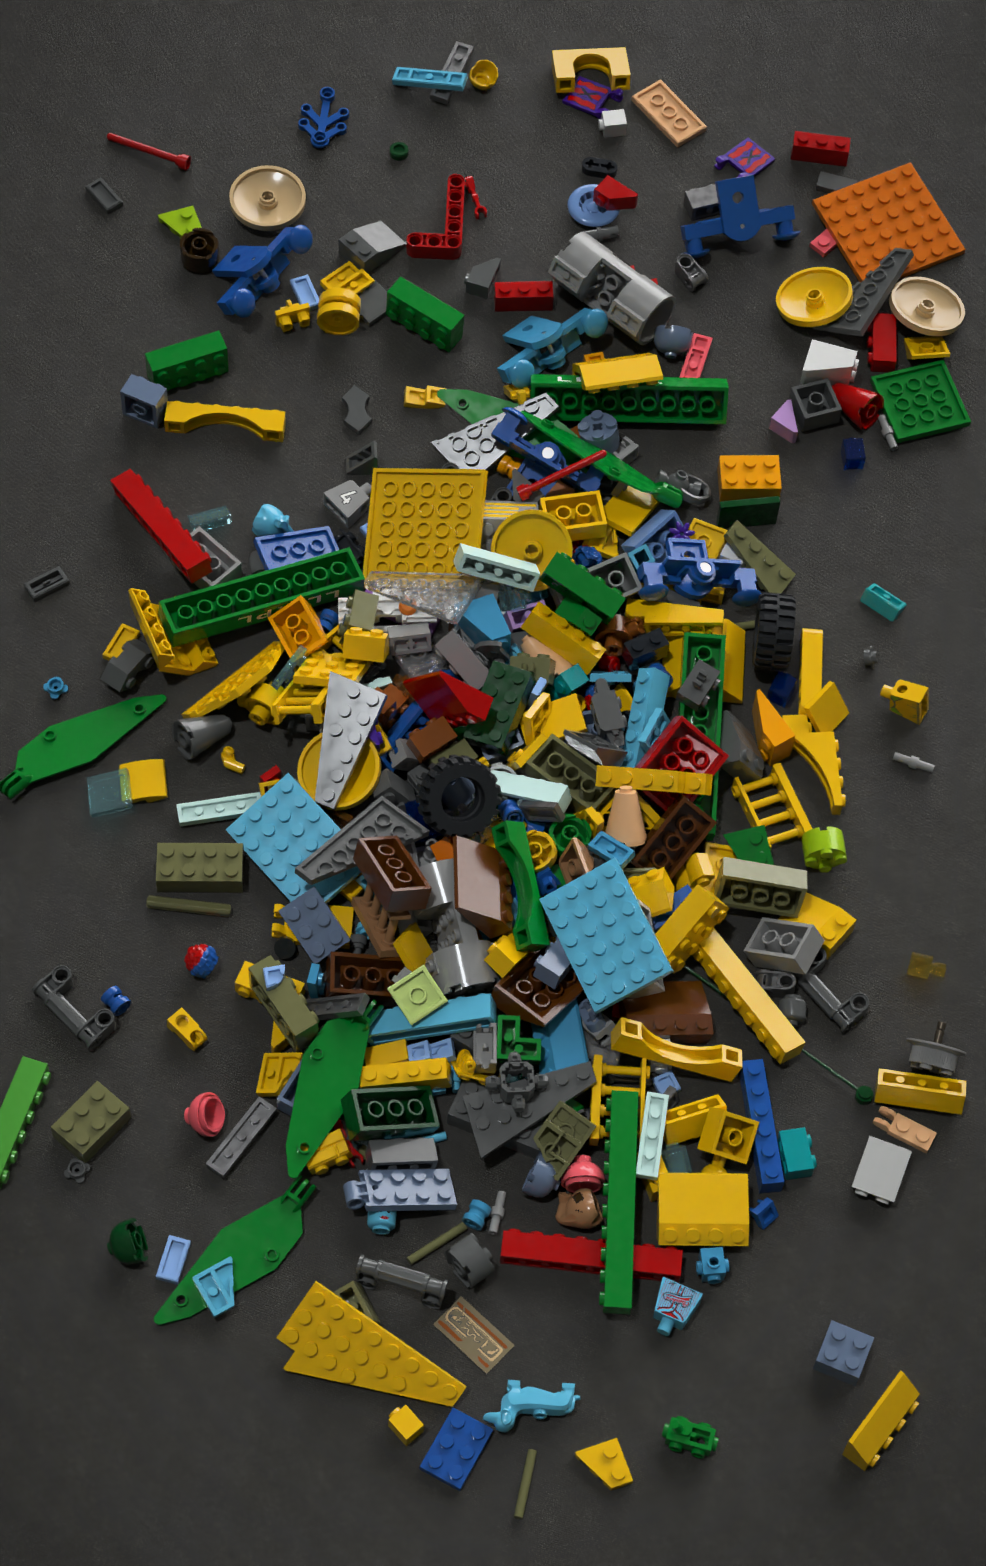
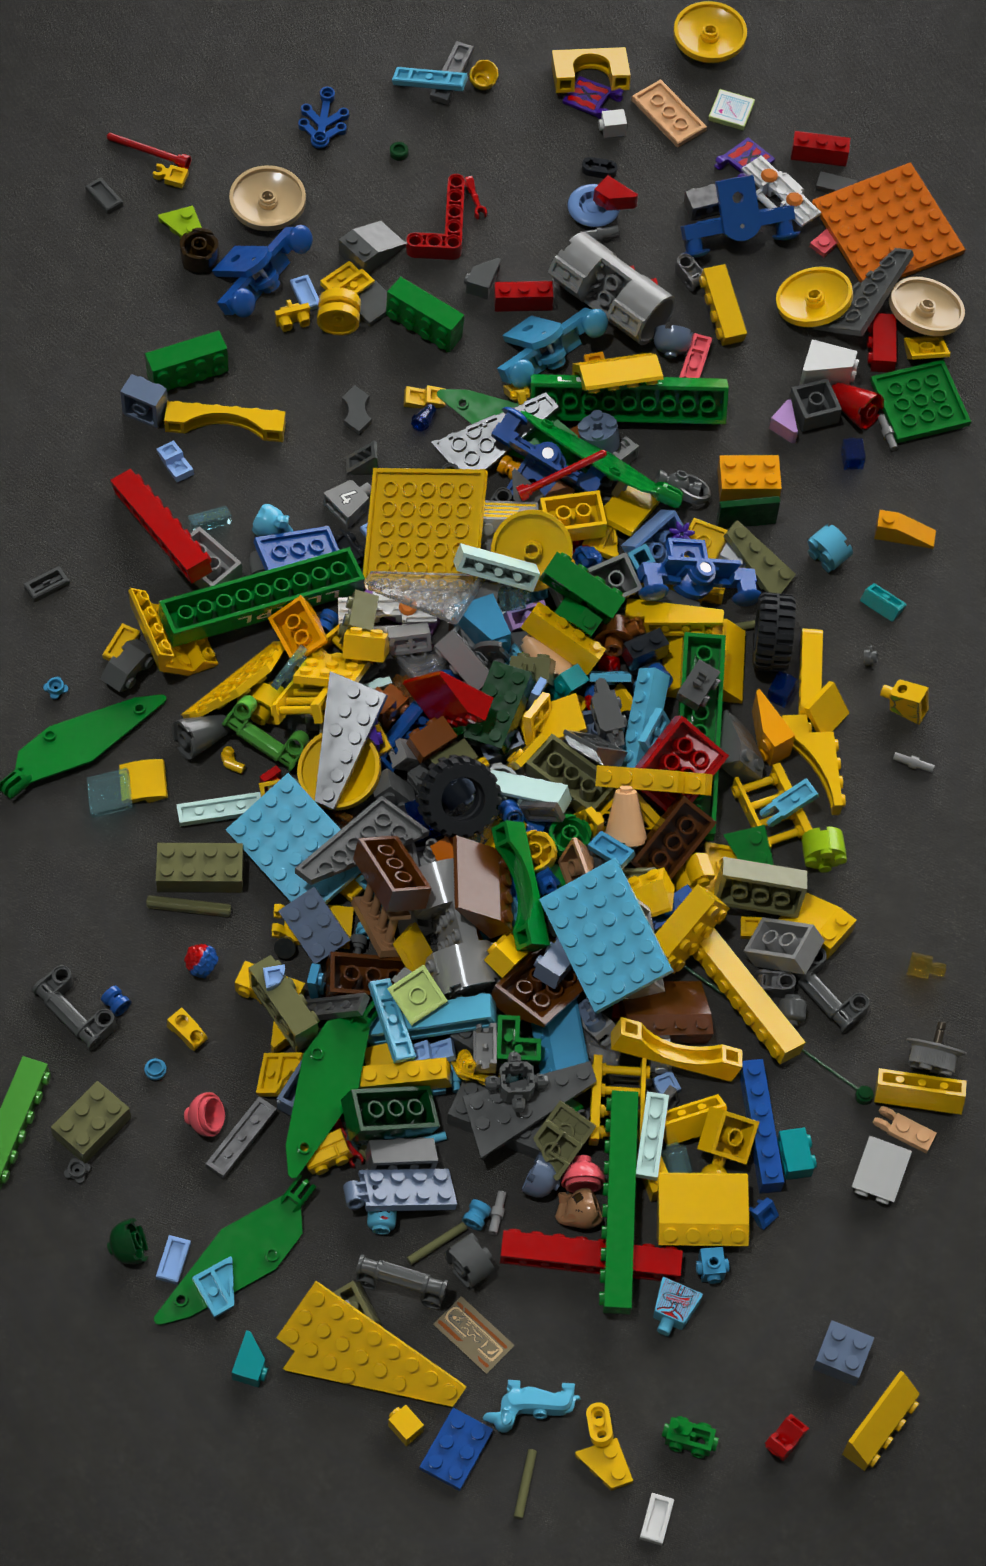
(155, 1069): none -> dark azure plate
(173, 176): none -> yellow plate
(174, 461): none -> light blue slope
(239, 722): none -> bright green piece
(250, 1363): none -> teal slope
(392, 1021): none -> medium azure plate
(422, 419): none -> clear blue cone
(599, 1426): none -> yellow plate
(656, 1519): none -> white tile
(710, 32): none -> yellow dish
(723, 305): none -> yellow brick
(731, 109): none -> white tile
(748, 926): none -> yellow tile
(784, 186): none -> white piece
(786, 1437): none -> red brick
(790, 802): none -> medium azure hinge
(829, 547): none -> medium azure brick
(904, 530): none -> light orange slope

